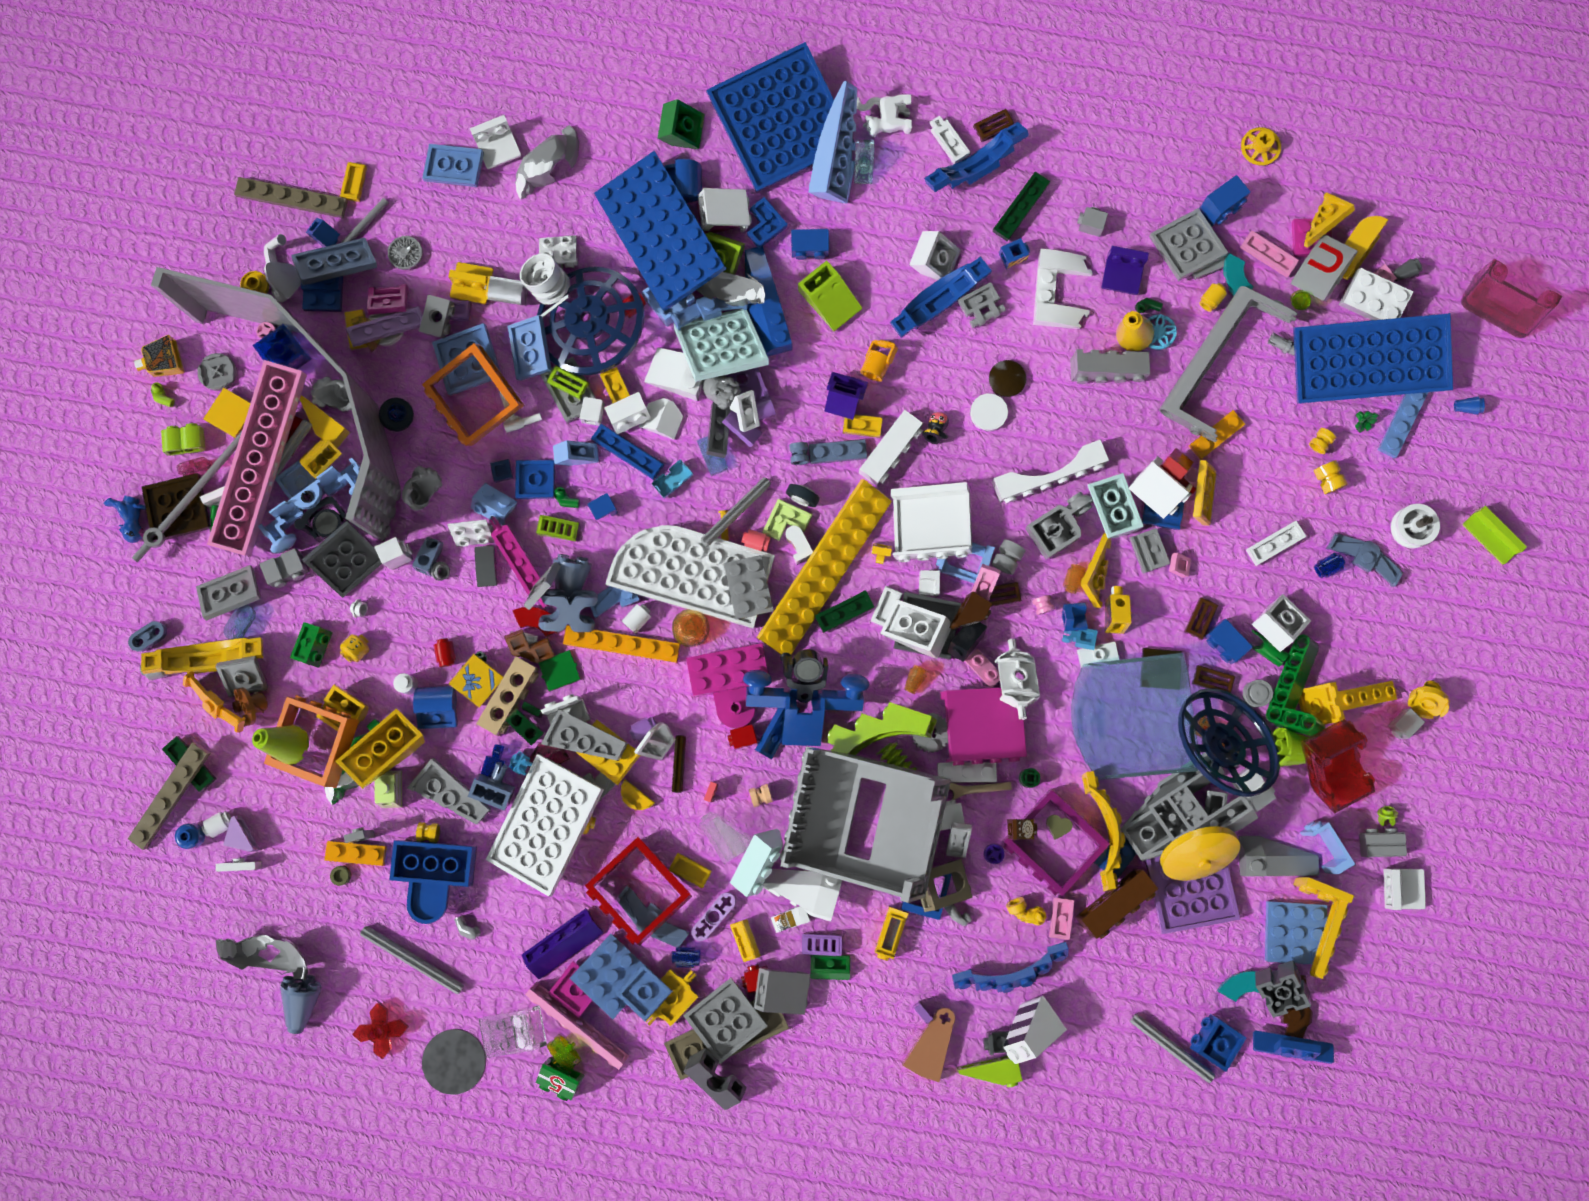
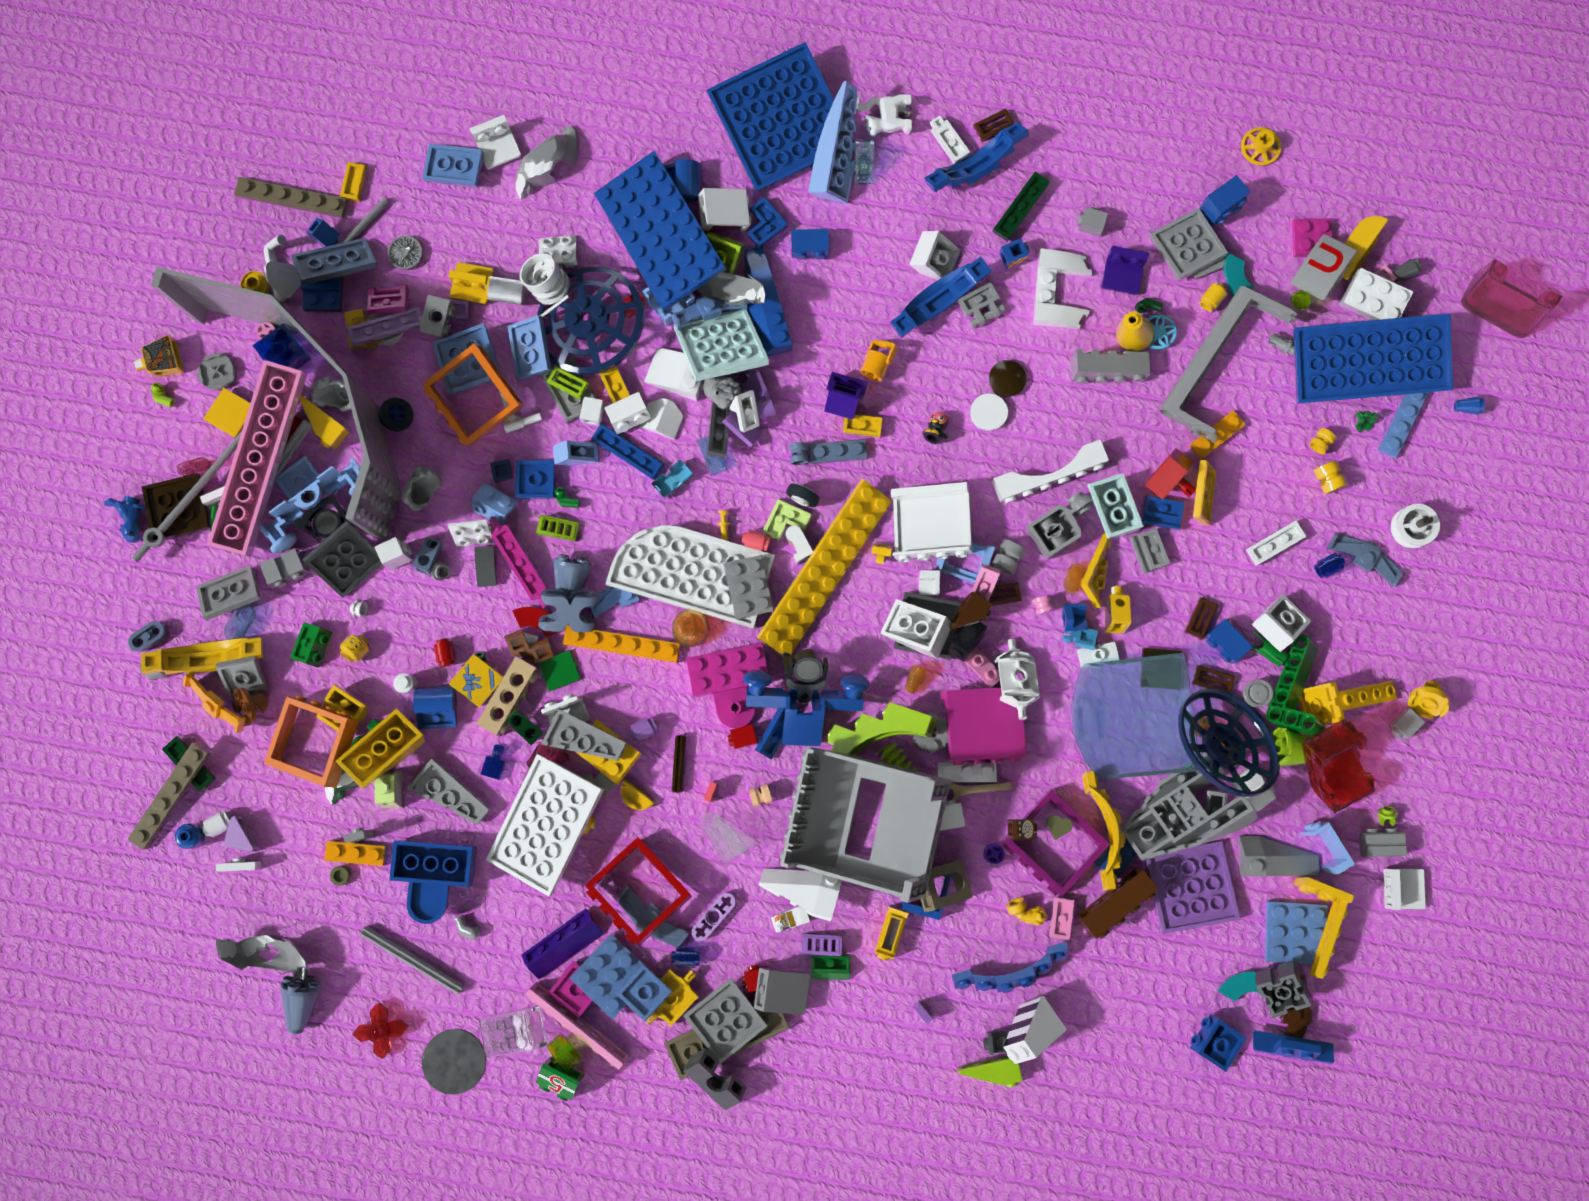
(183, 440): lime brick -> none
(282, 742): lime cone -> none
(319, 457): yellow torso -> none
(428, 832): yellow wheel -> none
(492, 789): sand blue brick -> none
(520, 762): dark azure plate -> none
(532, 709): dark green tile -> none
(542, 585): light grey tile -> none
(602, 506): blue panel -> none
(637, 617): white brick -> none
(656, 742): white slope -> none
(681, 125): green slope -> none
(690, 870): yellow tile -> none
(735, 512): light grey axle -> none
(745, 940): yellow plate -> none
(757, 862): light aqua slope -> none
(829, 296): lime slope -> none
(844, 611): dark green plate -> none
(885, 605): white tile -> none
(890, 448): white brick -> none
(930, 1049): nougat piece -> none
(956, 916): light grey arm -> none
(958, 840): white plate -> none
(1028, 780): dark green wheel -> none
(1159, 489): white panel -> none
(1172, 1048): light grey axle -> none
(1180, 565): bright pink plate -> none
(1200, 853): yellow dish -> none
(1269, 253): bright pink plate -> none
(1328, 216): yellow wing -> none
(1494, 535): lime panel -> none

